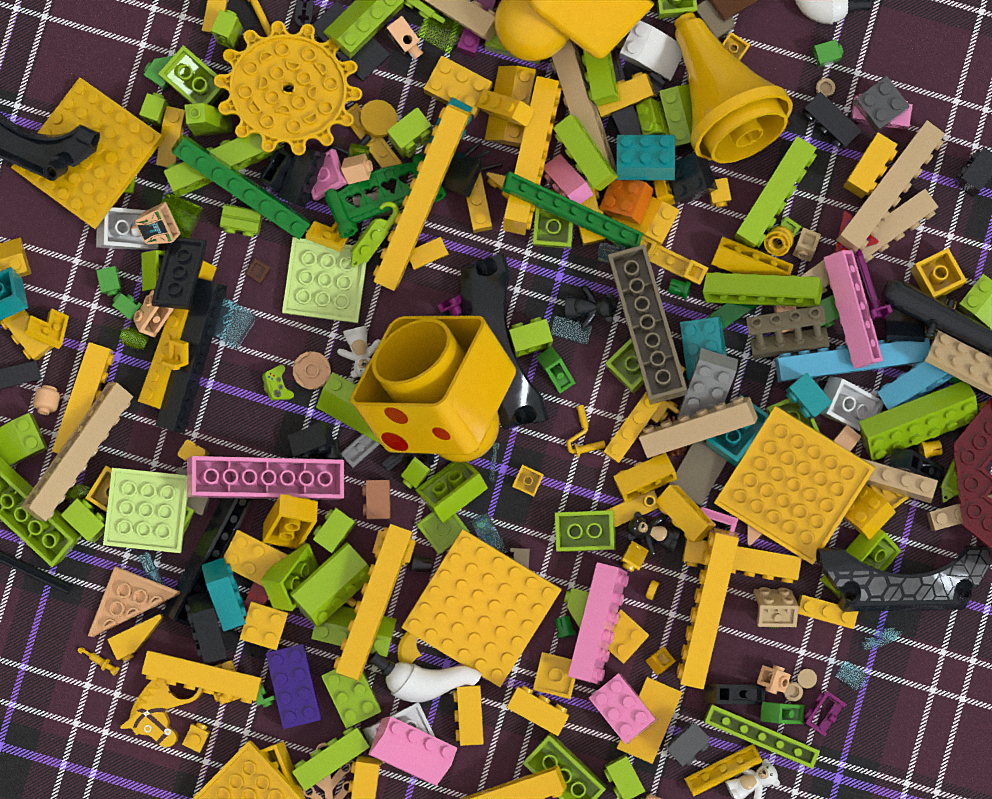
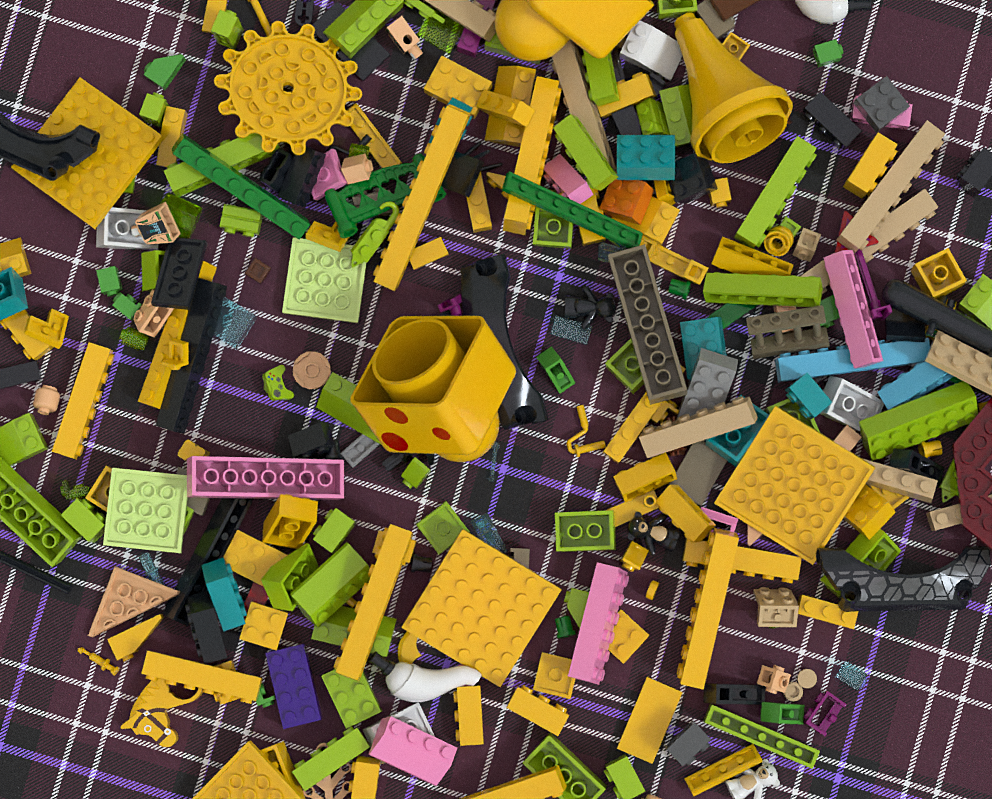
(77, 451): tan brick -> none
(191, 78): lime slope -> none
(196, 736): yellow bracket -> none
(206, 120): lime slope -> none
(360, 351): white piece -> none
(377, 118): yellow tile -> none
(377, 499): nougat brick -> none
(410, 133): lime brick -> none
(451, 489): lime slope -> none
(528, 480): yellow piece -> none
(530, 337): lime brick -> none
(623, 708): bright pink brick -> none
(660, 661): yellow slope -> none
(826, 87): tan tile -> none
(885, 637): clear light blue slope -> none

